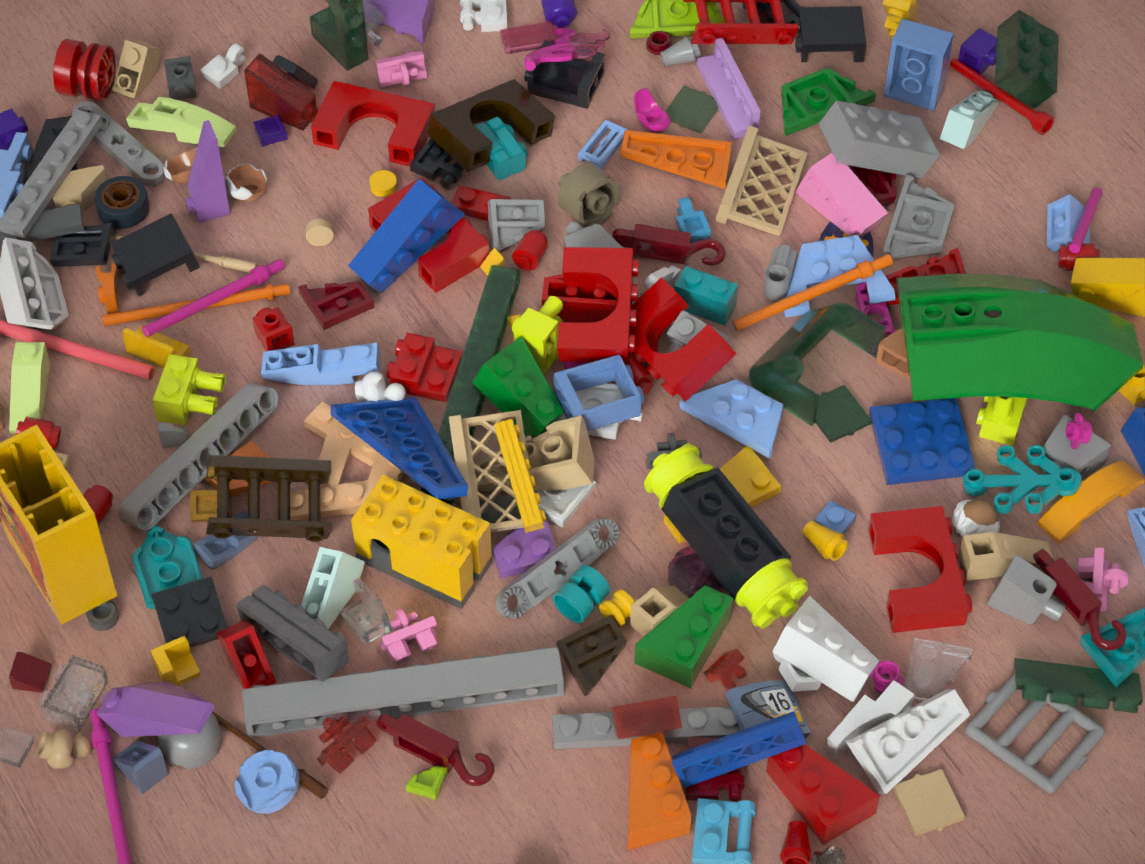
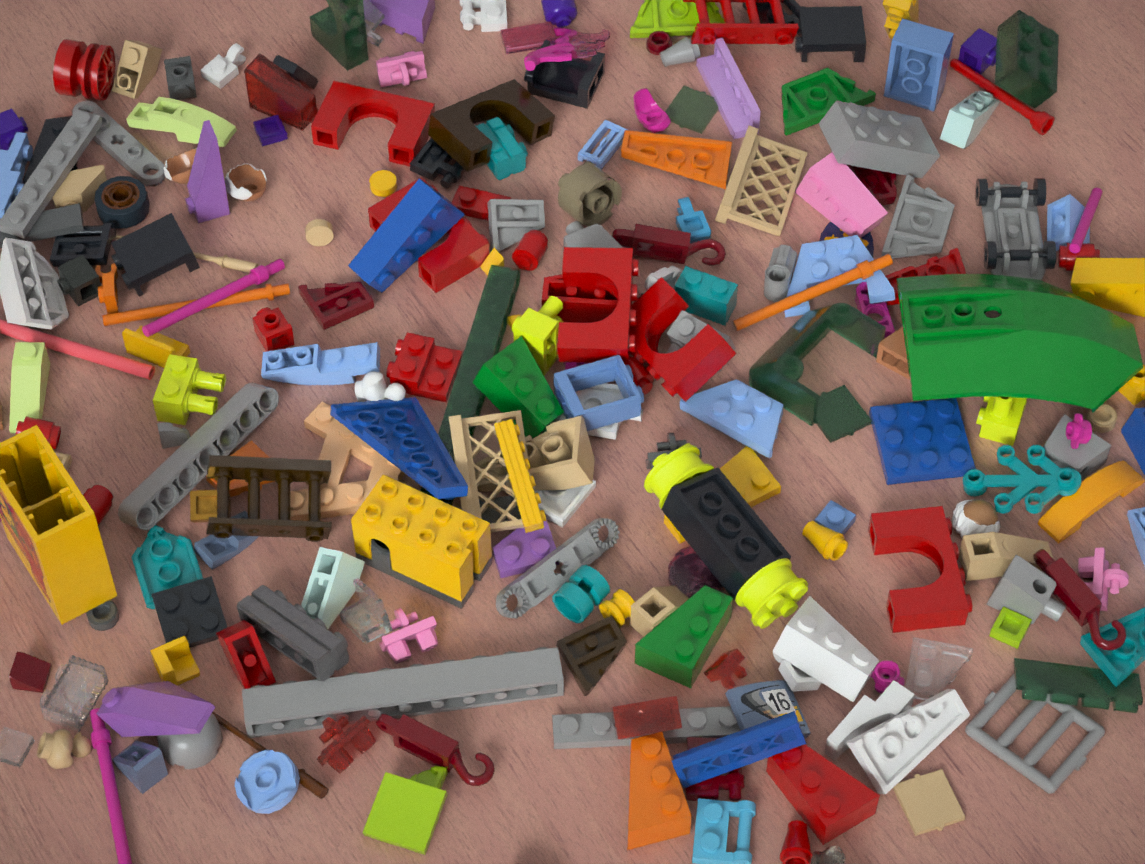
(79, 280): none -> pearl dark grey brick
(405, 813): none -> lime tile
(1010, 627): none -> lime tile
(1014, 229): none -> light grey piece
(1102, 419): none -> tan tile

